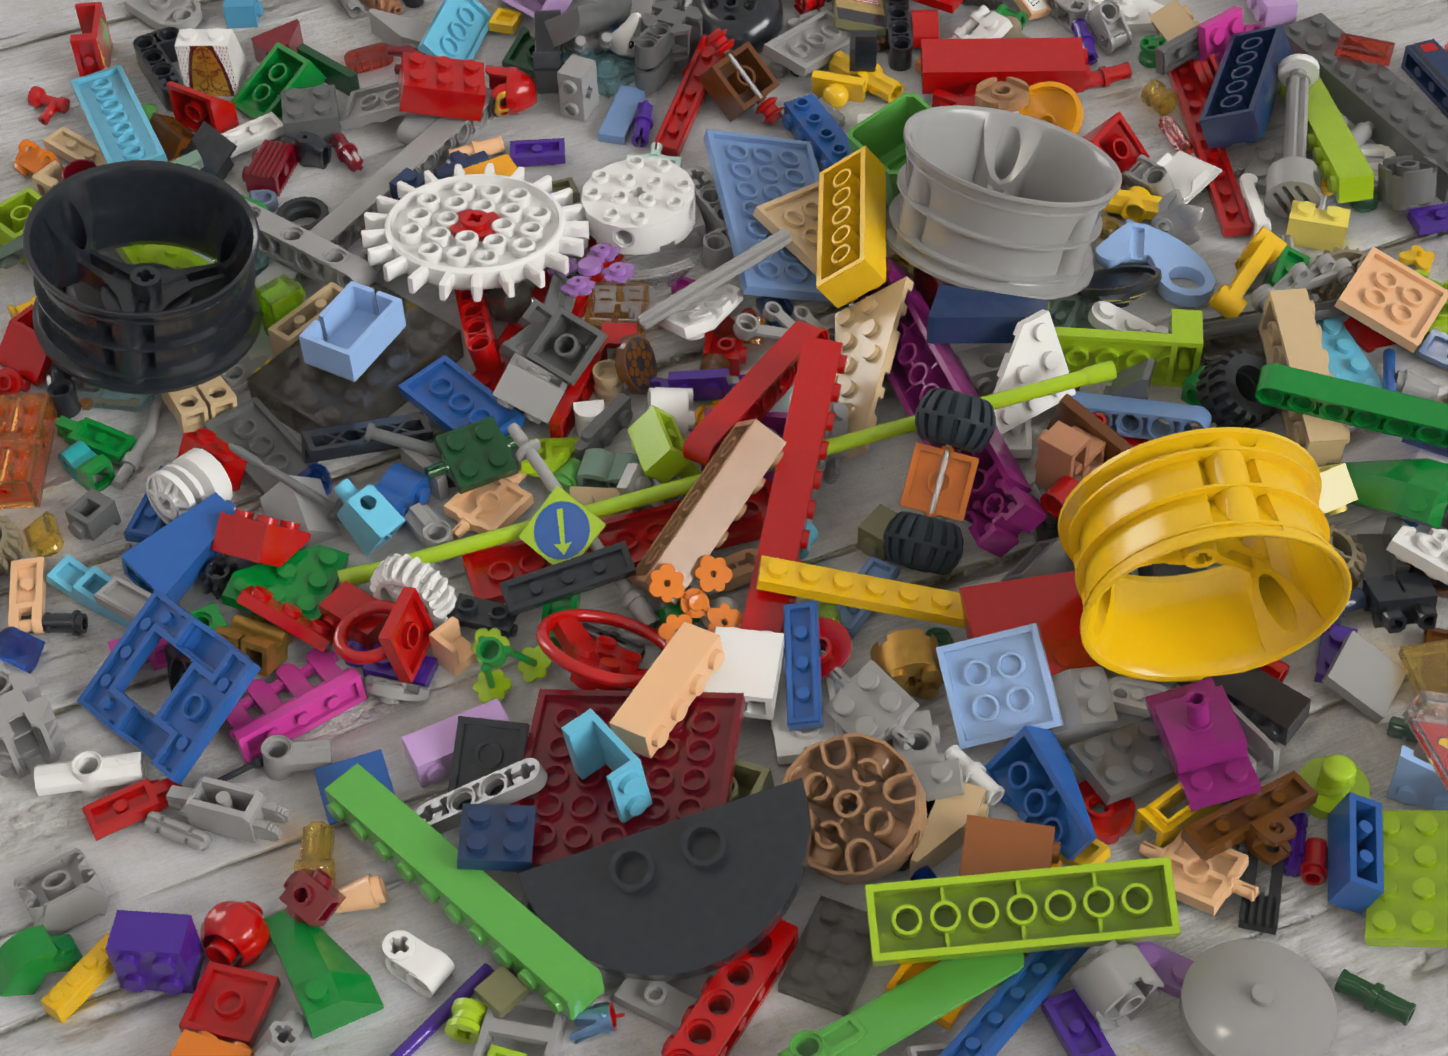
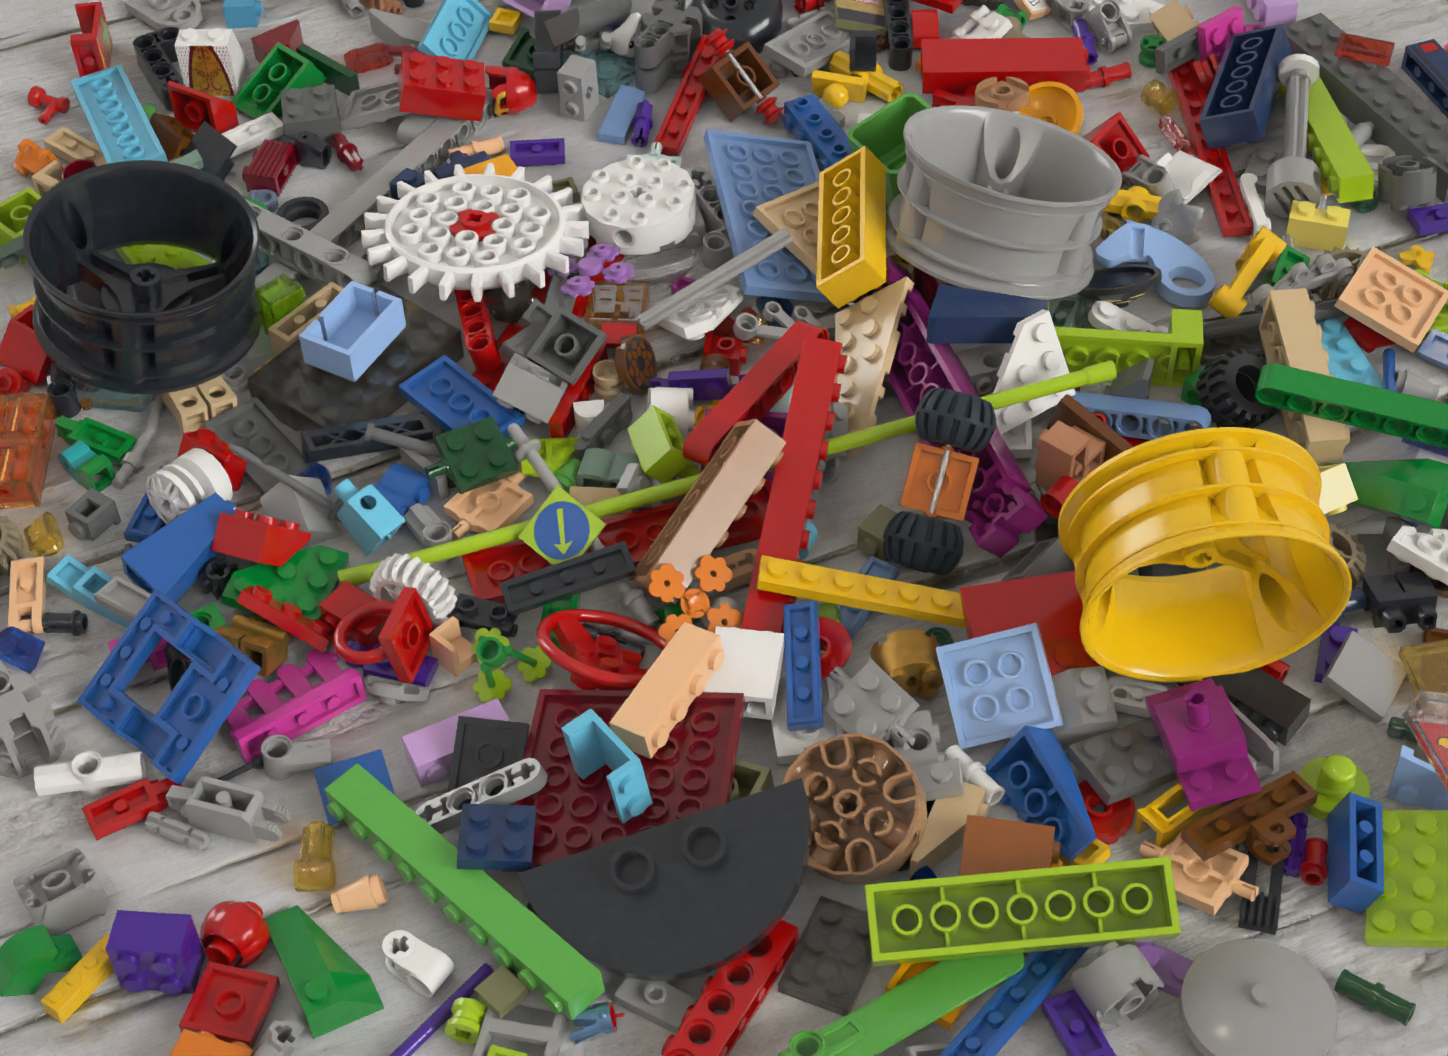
(311, 896): dark red brick -> none

